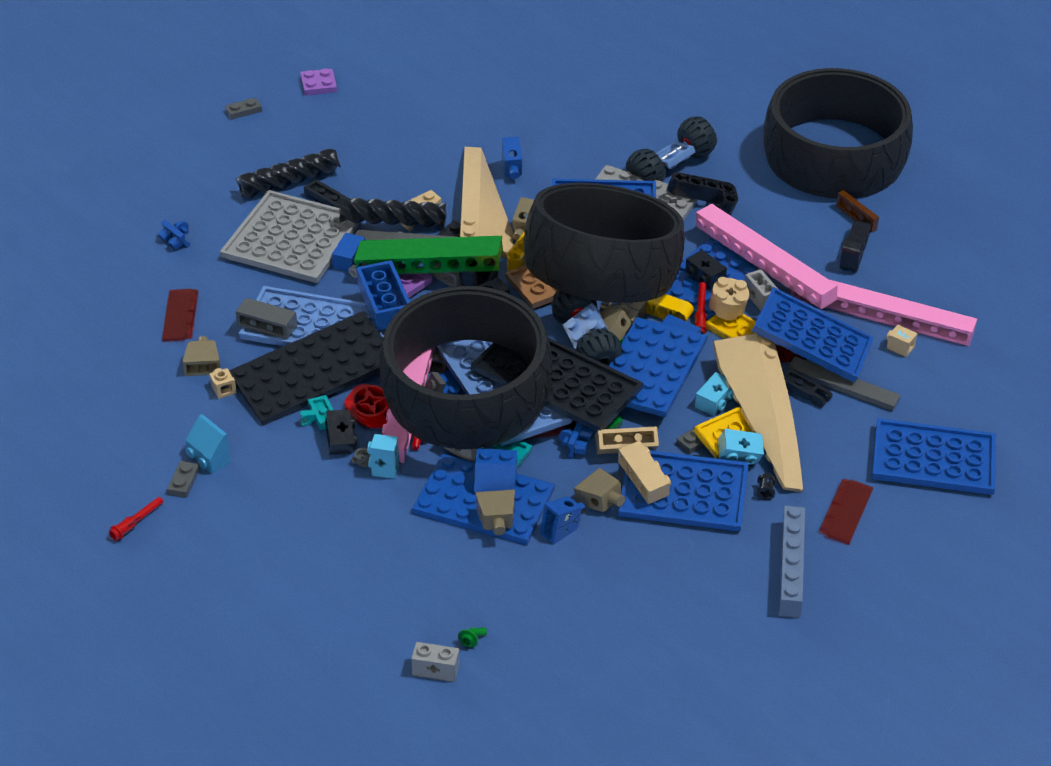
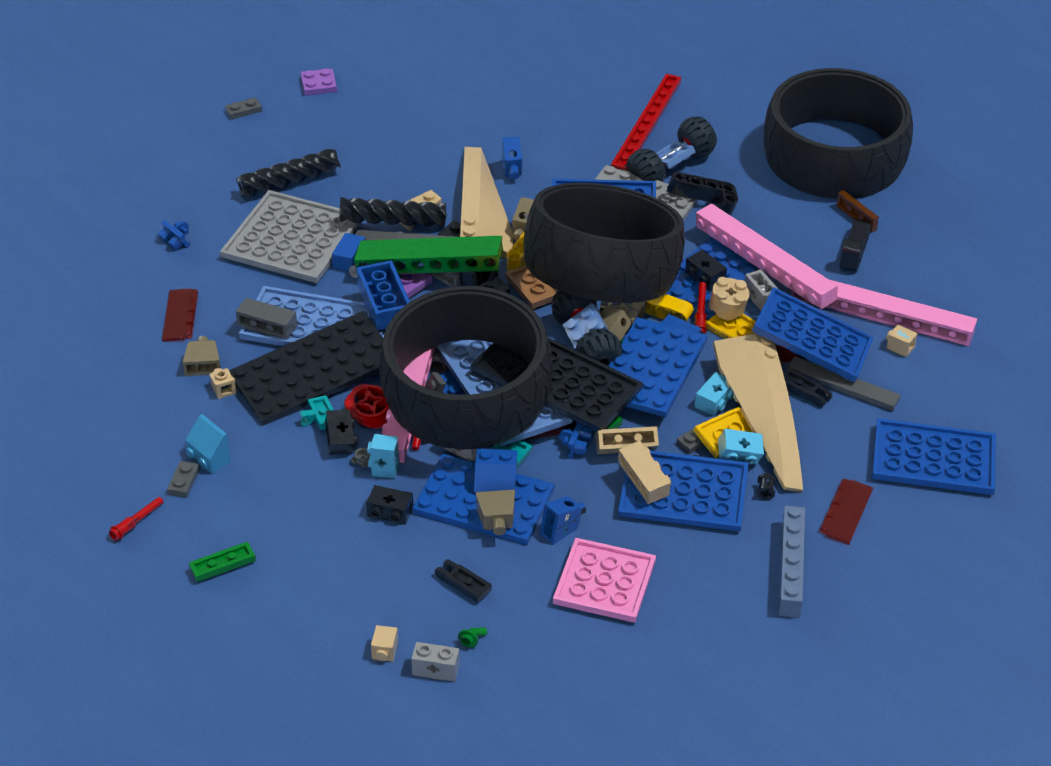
(222, 561): none -> green plate
(324, 193): black plate -> none
(384, 643): none -> tan brick
(389, 504): none -> black brick
(463, 580): none -> black hinge
(599, 491): dark tan torso -> none
(604, 580): none -> bright pink plate
(647, 120): none -> red plate

